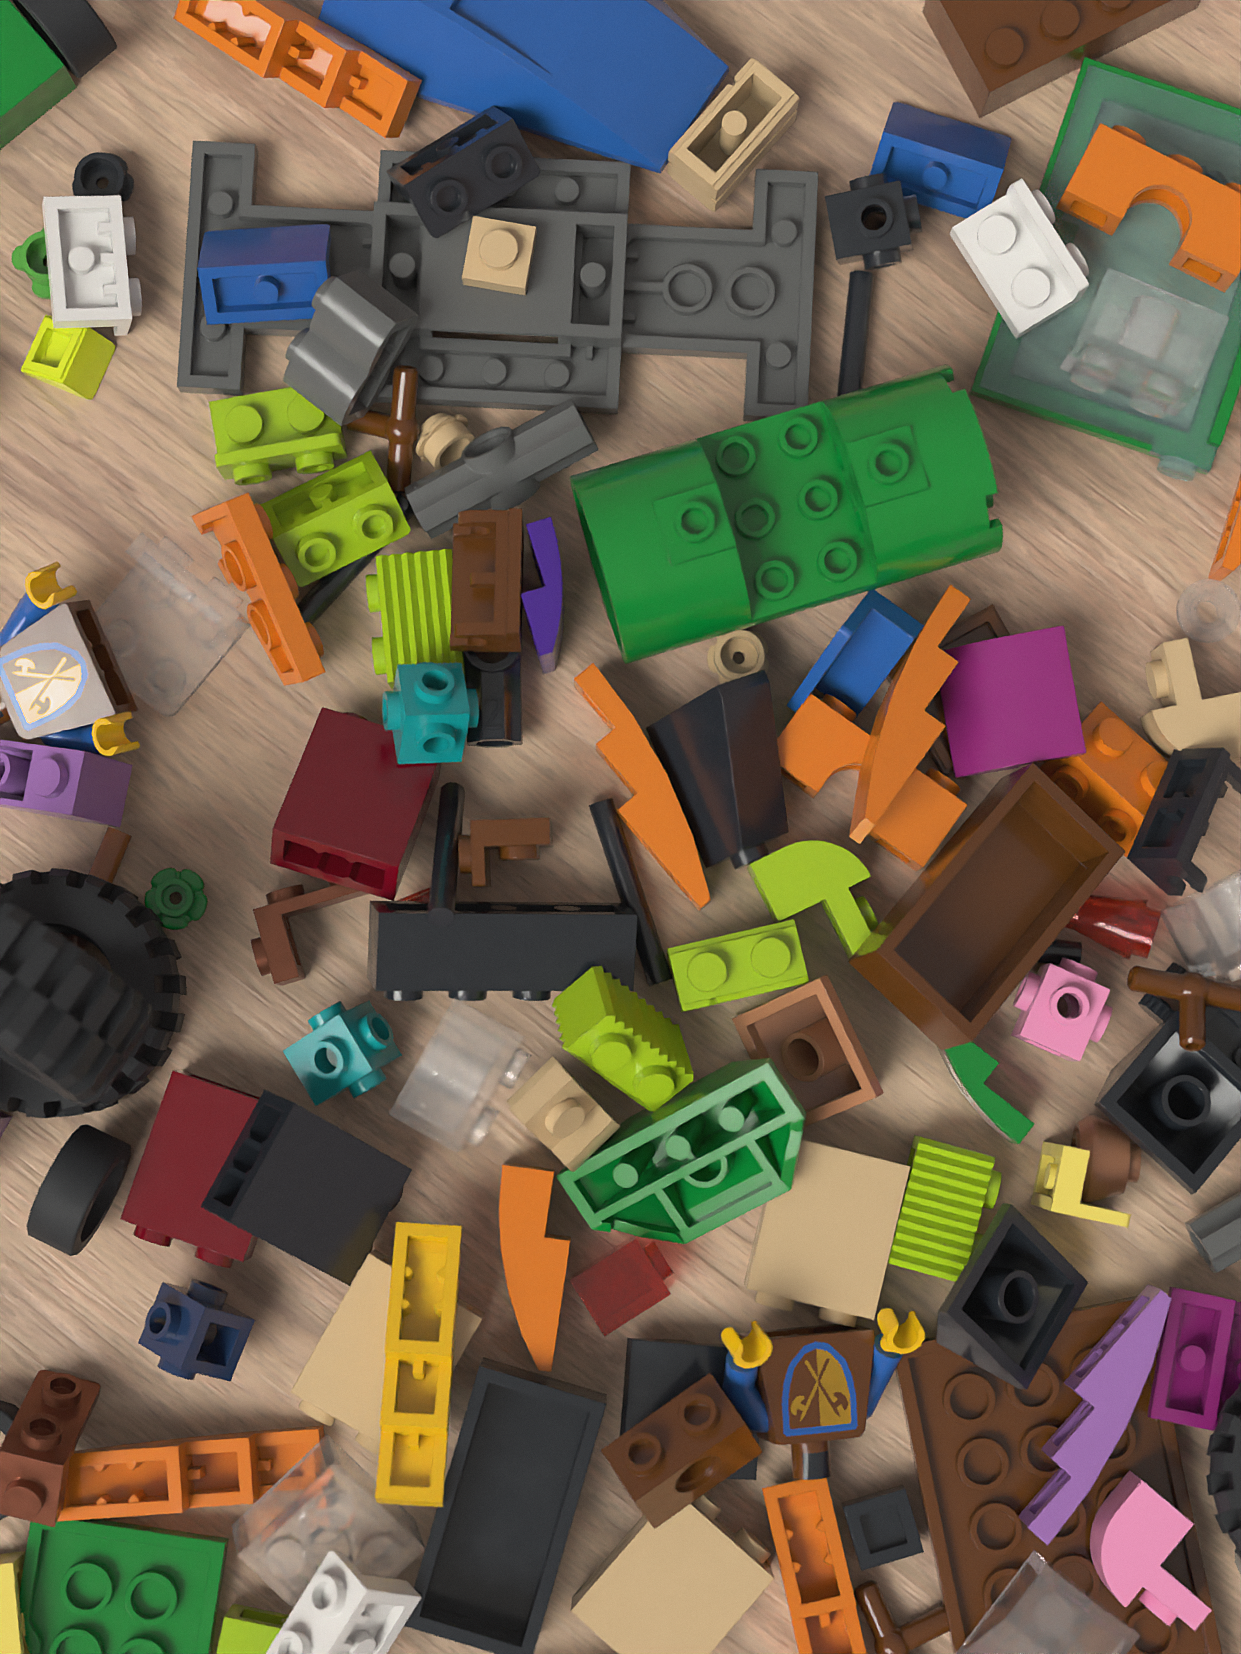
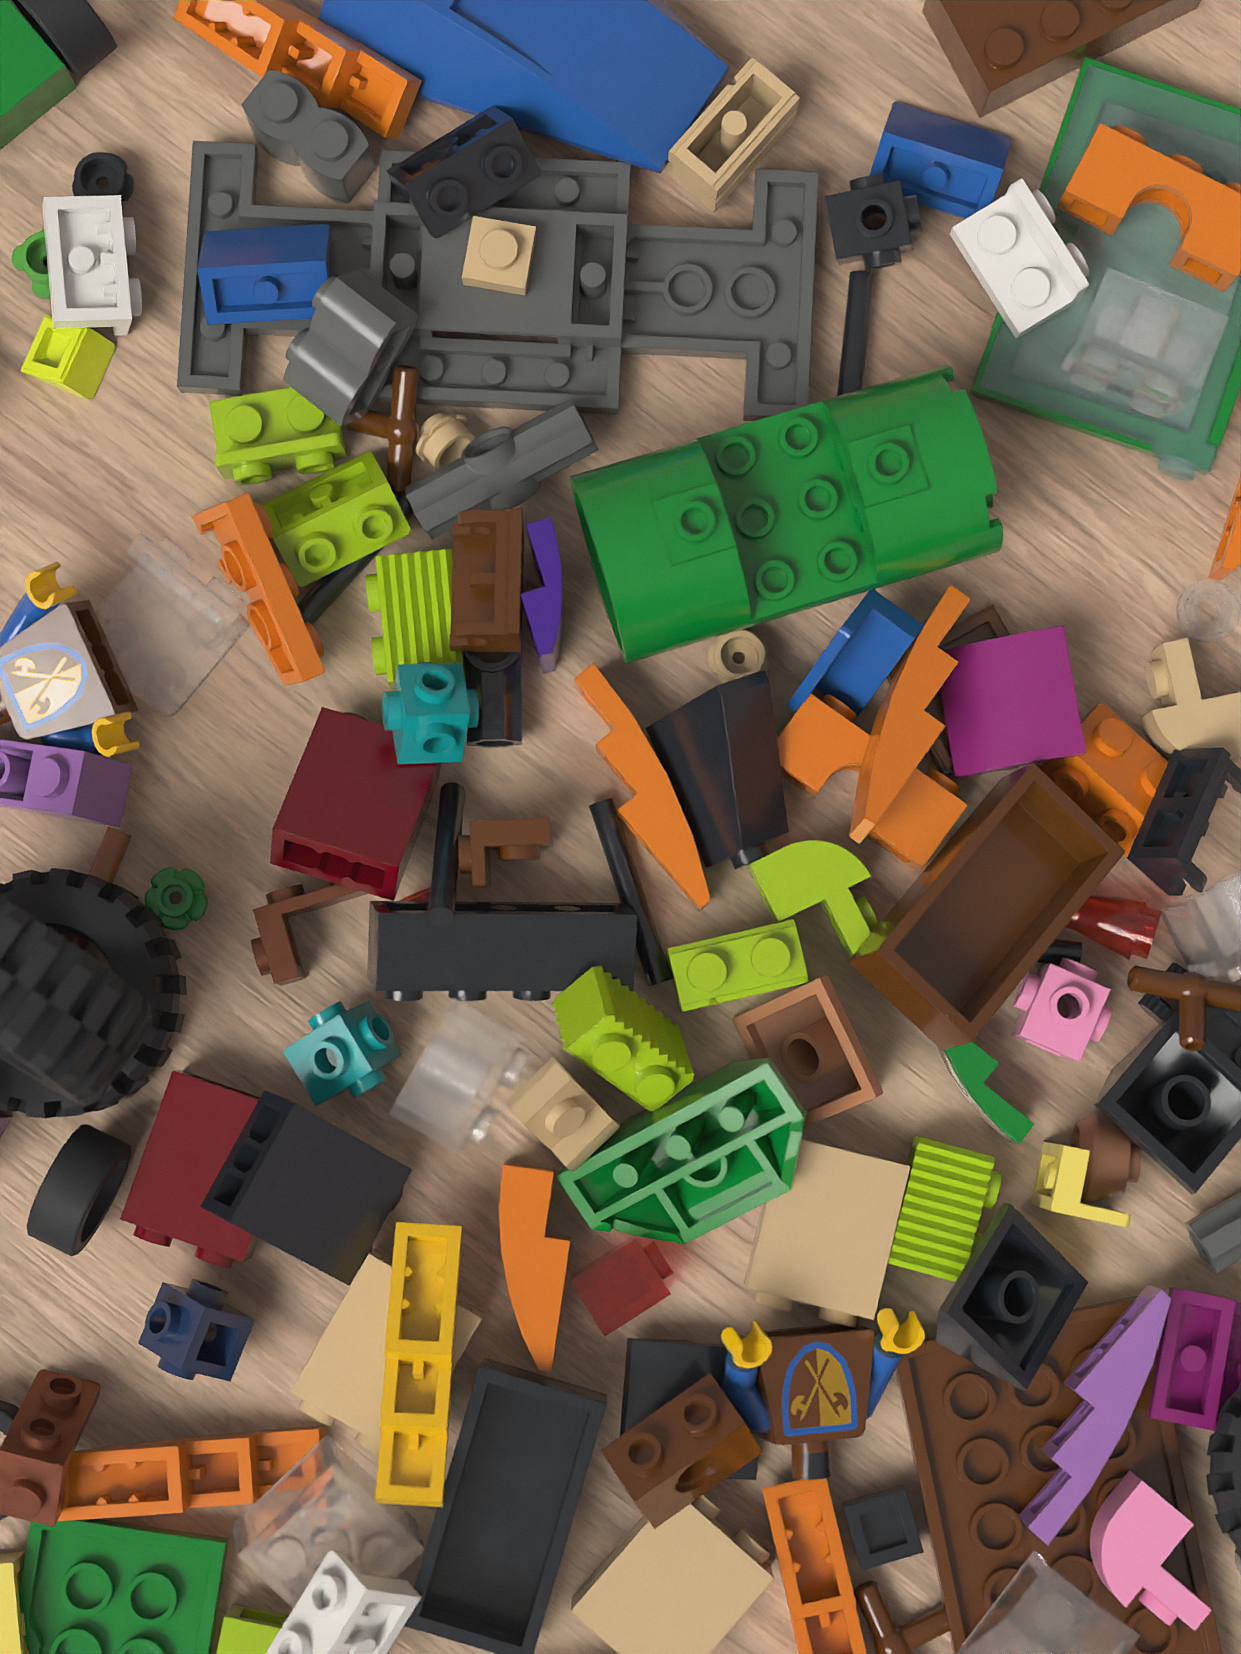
(301, 134): none -> dark grey brick

